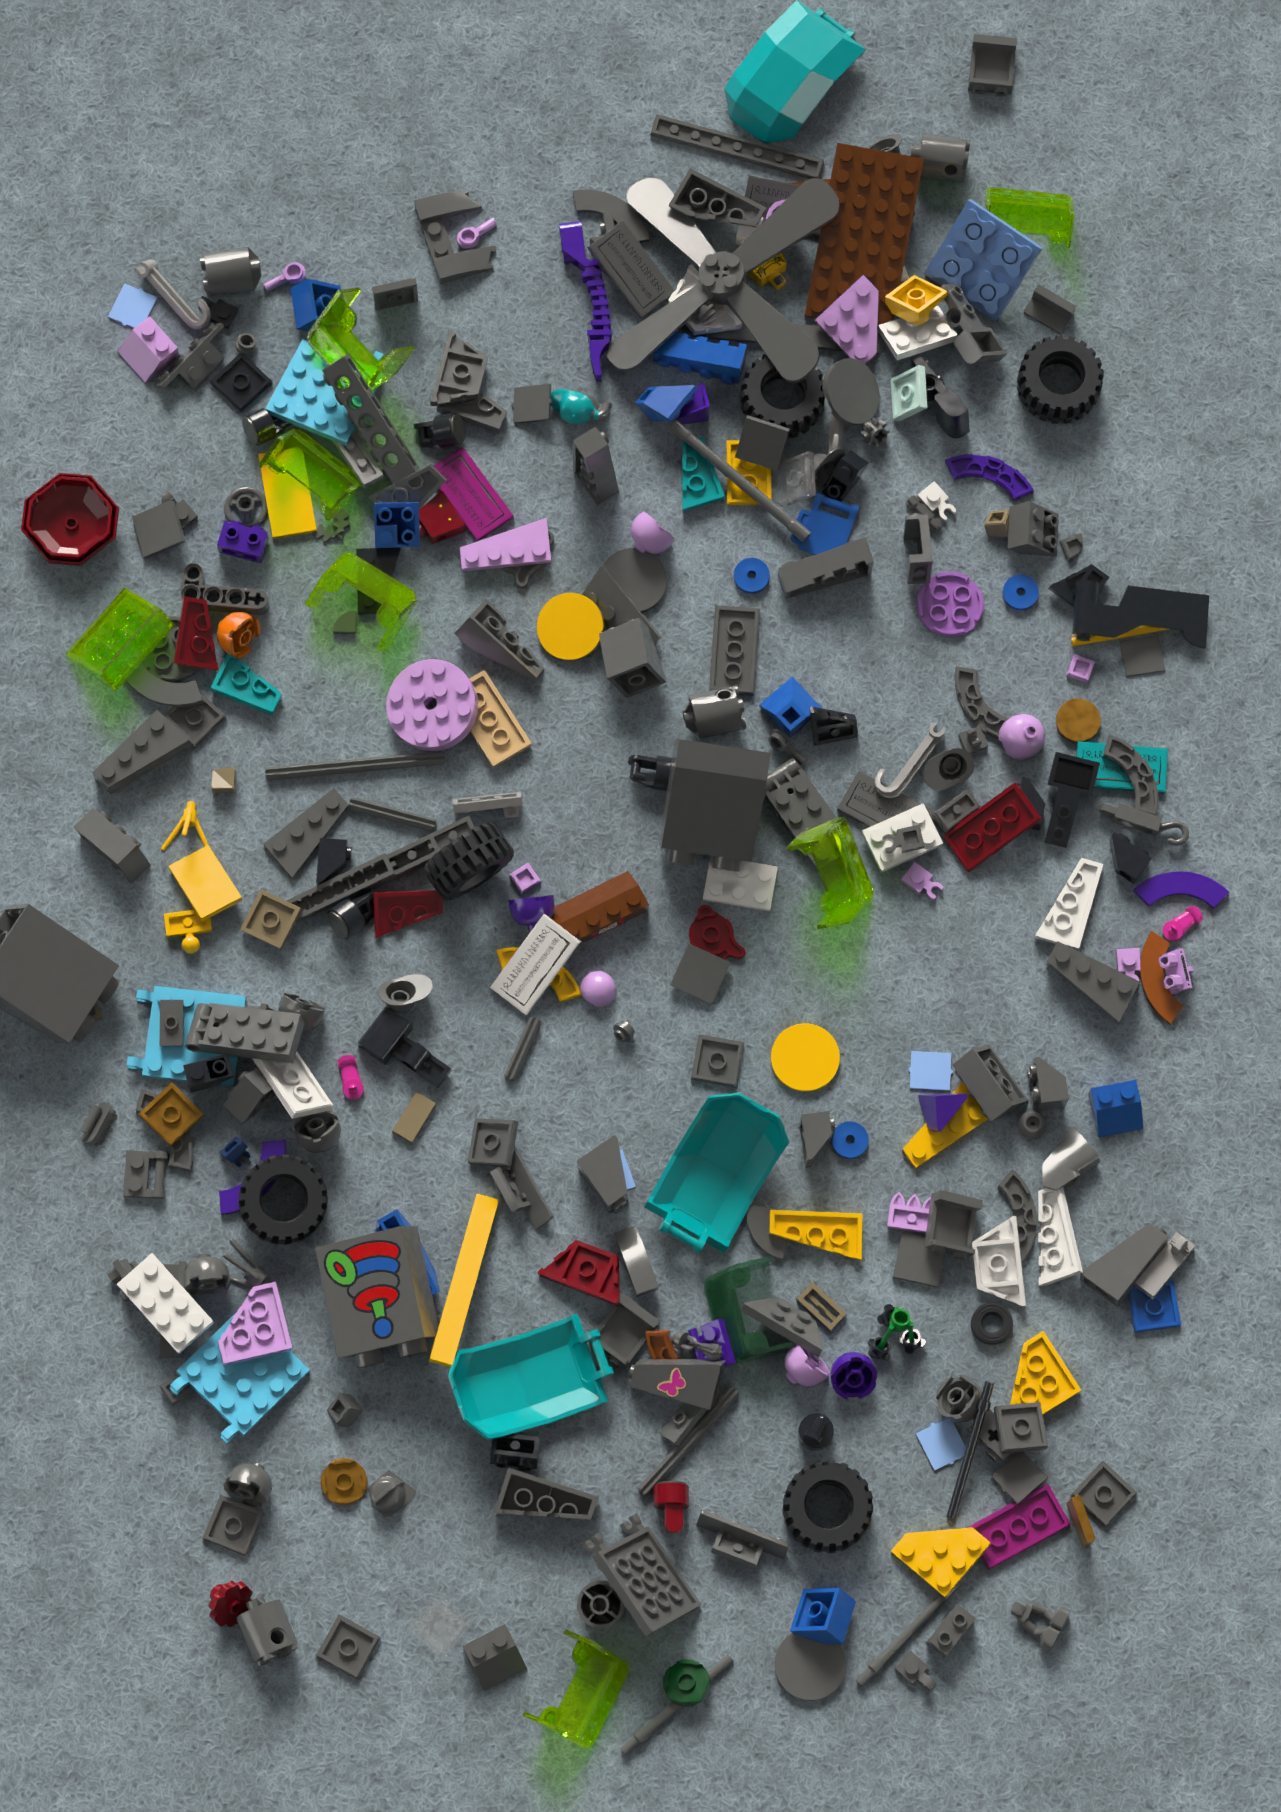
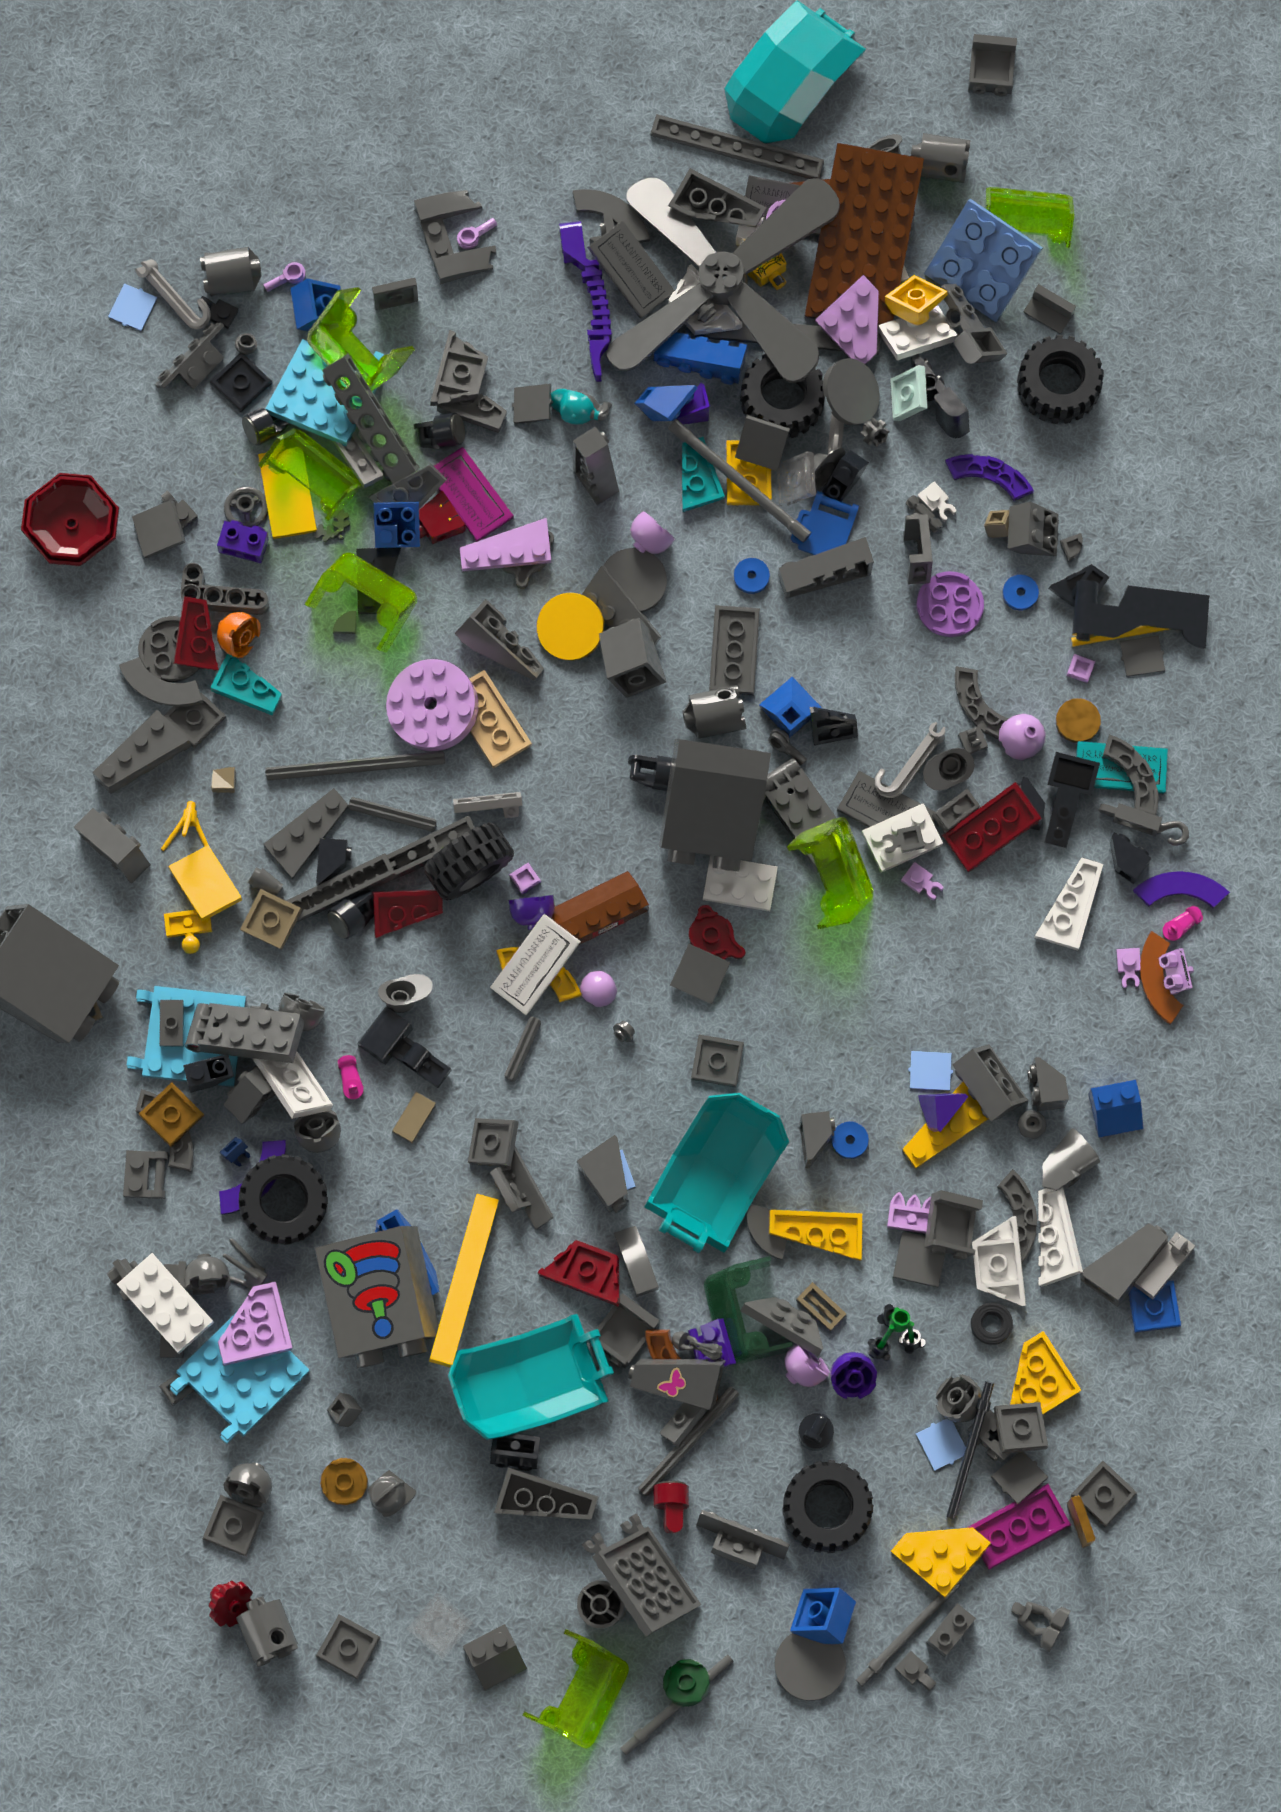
(98, 1124): dark grey piece -> none
(120, 638): clear neon green slope -> none
(148, 350): lavender slope -> none
(263, 880): none -> dark grey cone
(805, 1057): yellow tile -> none
(1094, 980): dark grey wedge -> none

